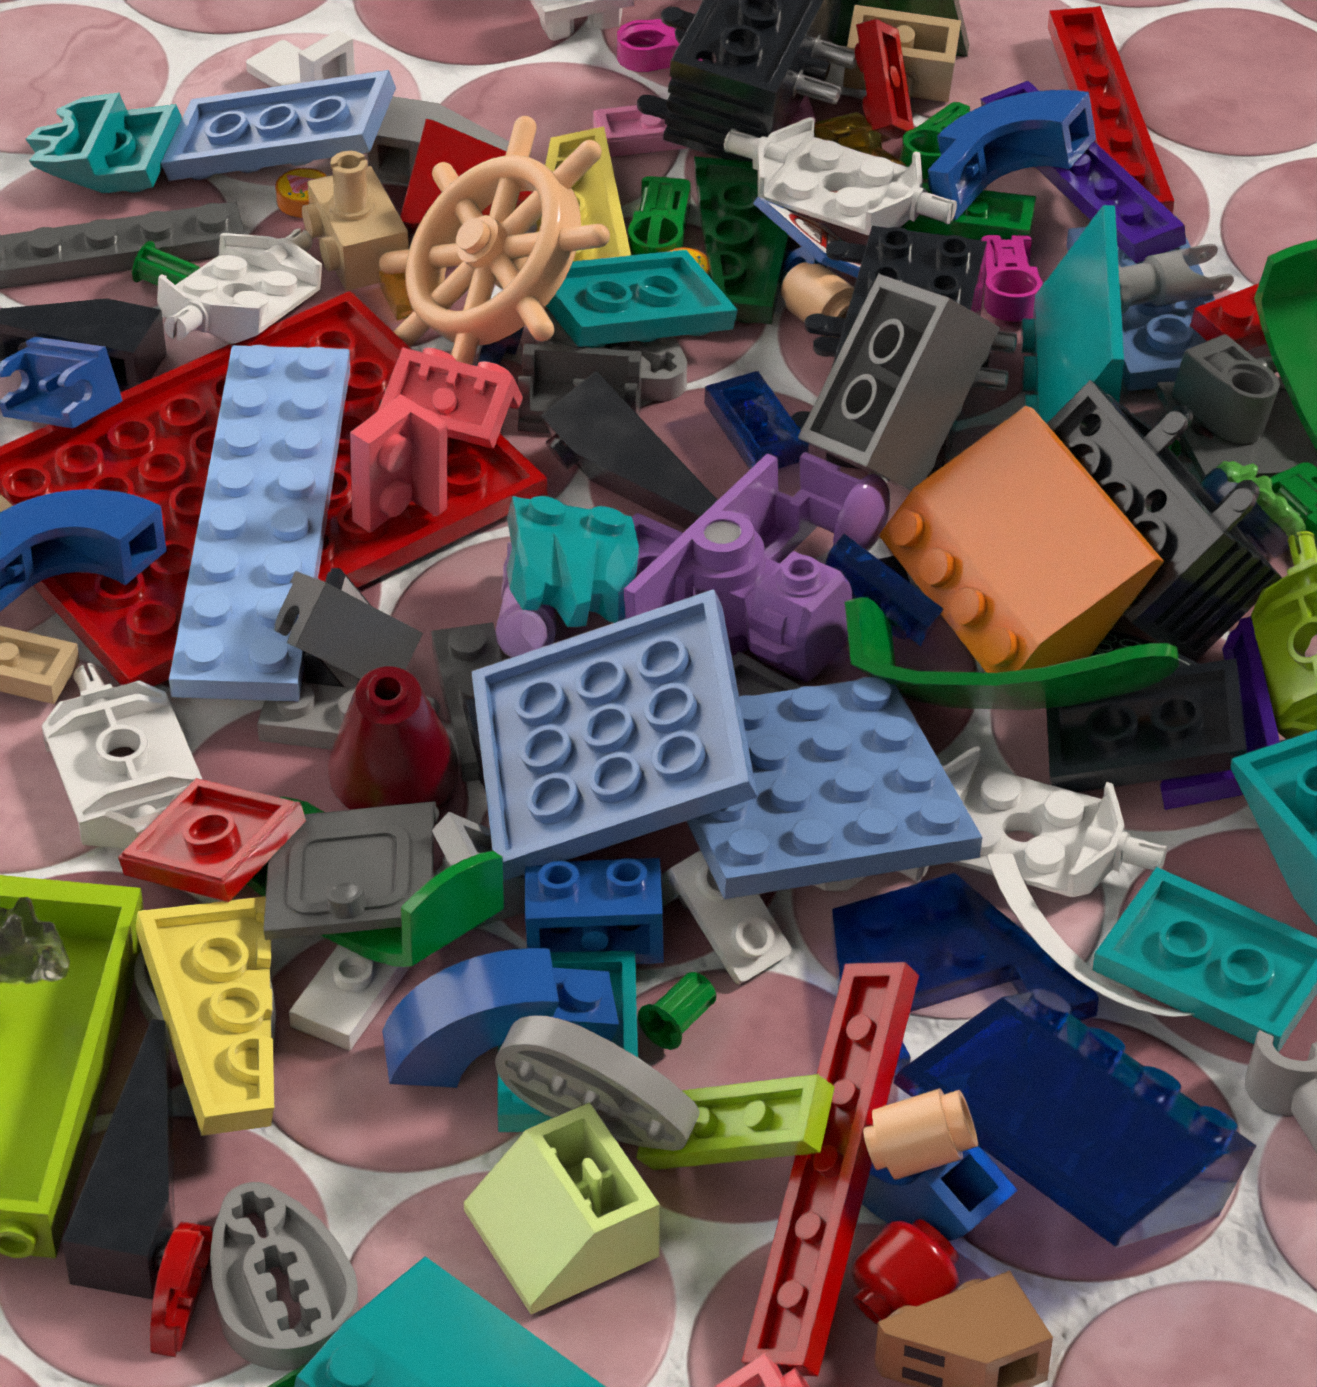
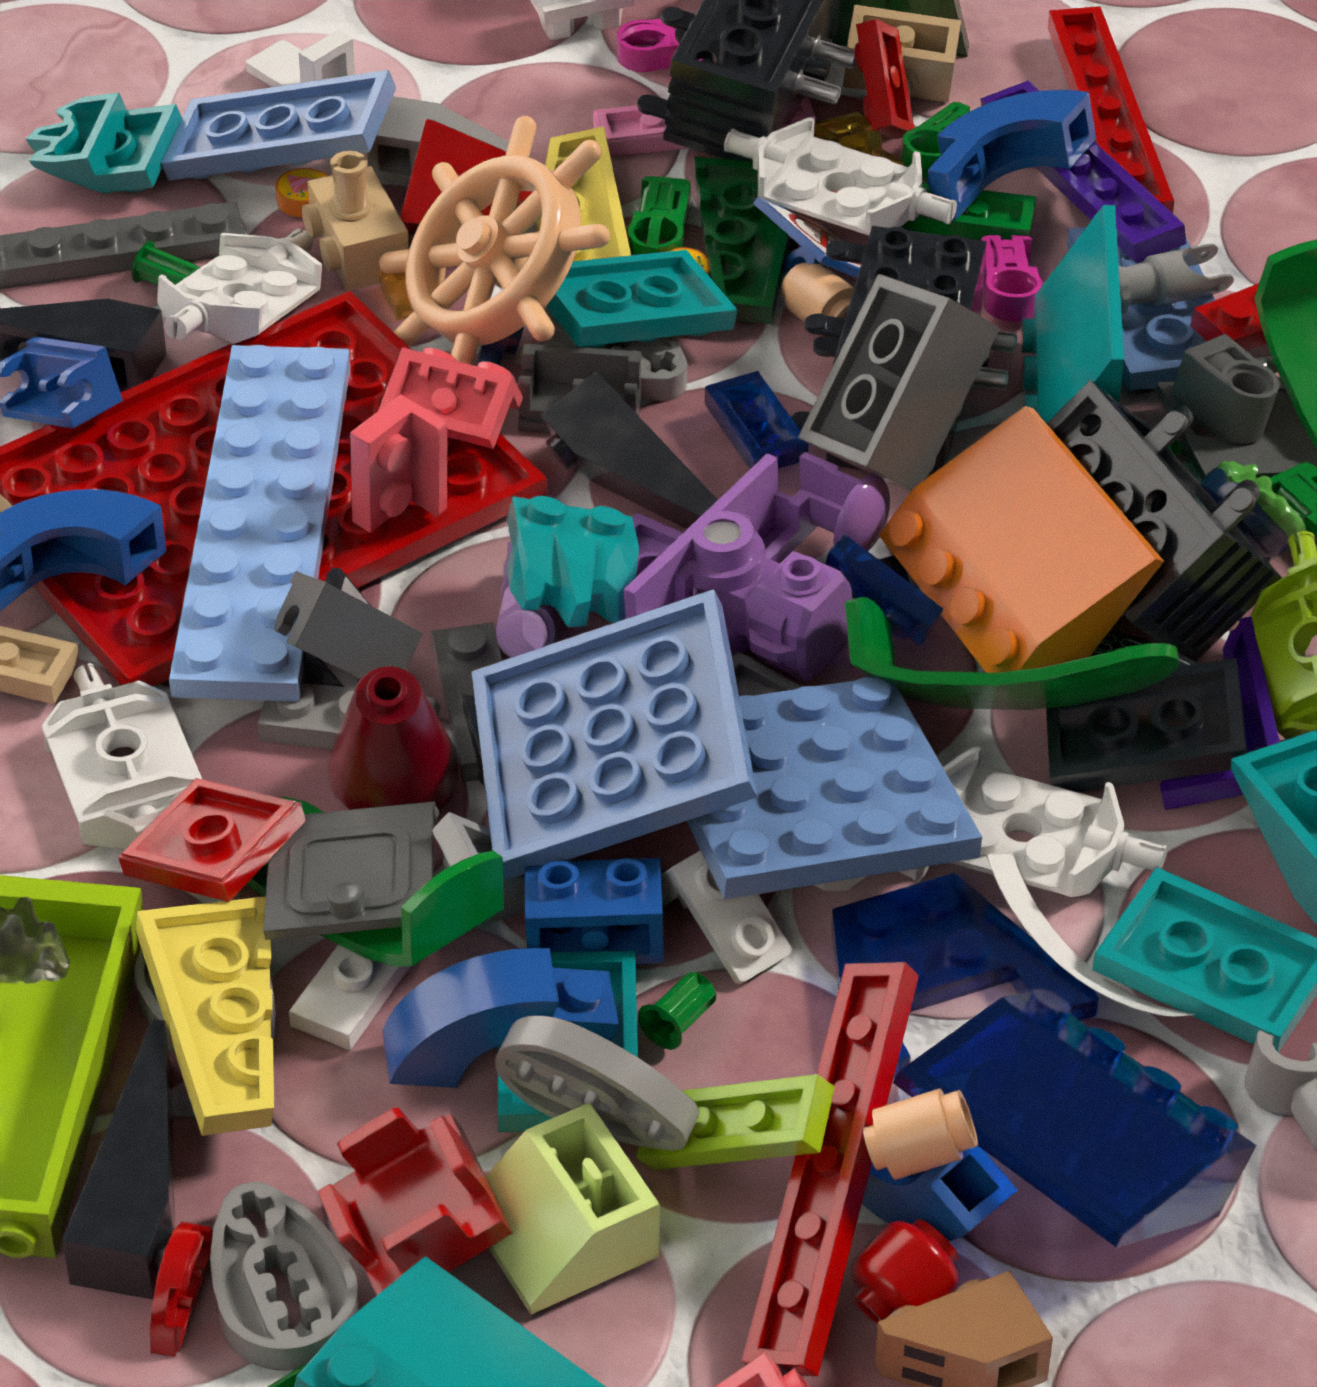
(412, 1197): none -> red panel

